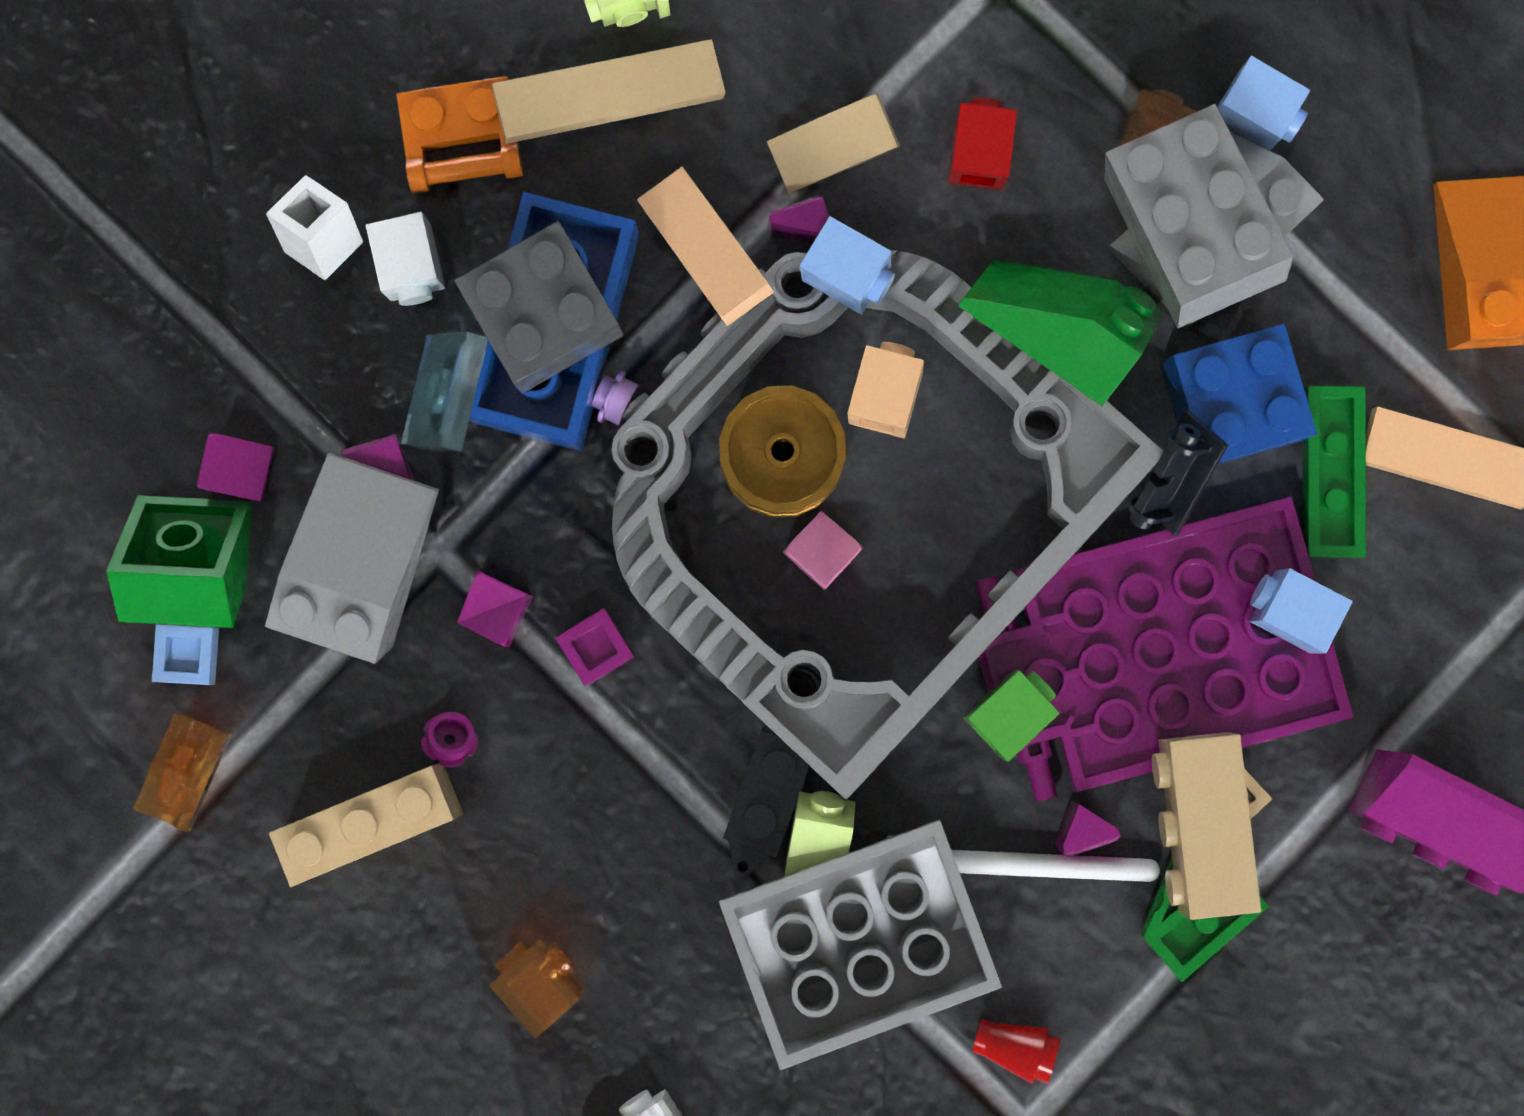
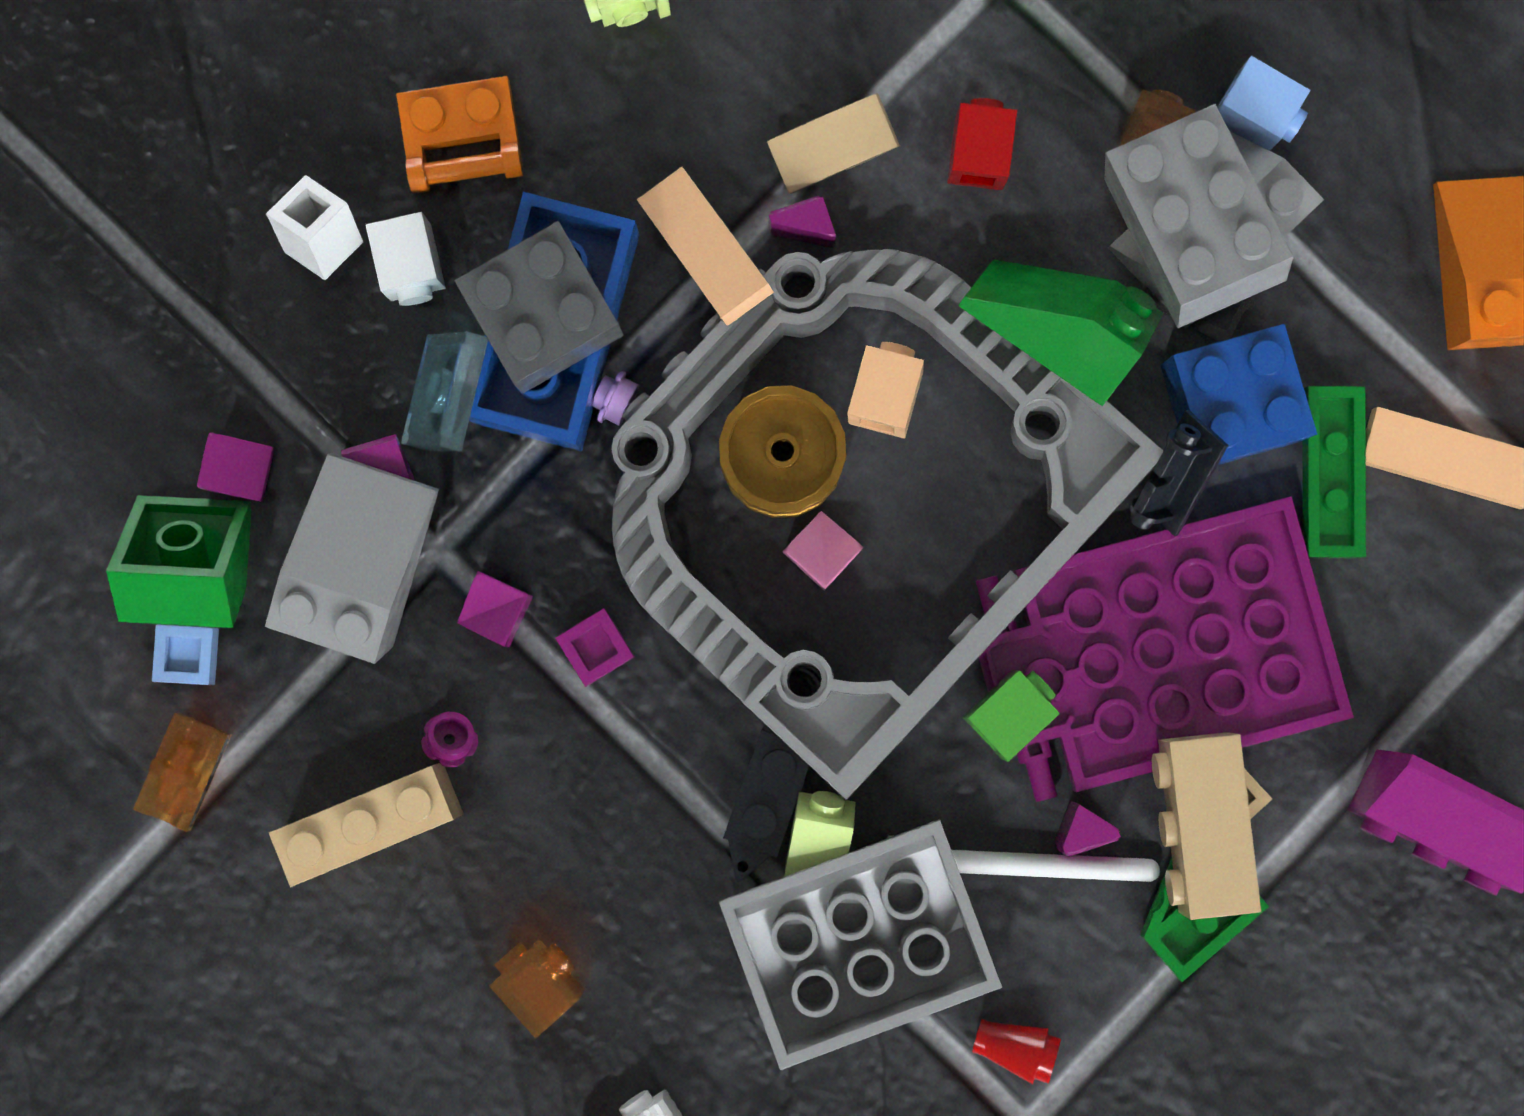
(608, 91): tan tile -> none
(847, 266): light blue brick -> none
(1298, 610): light blue brick -> none

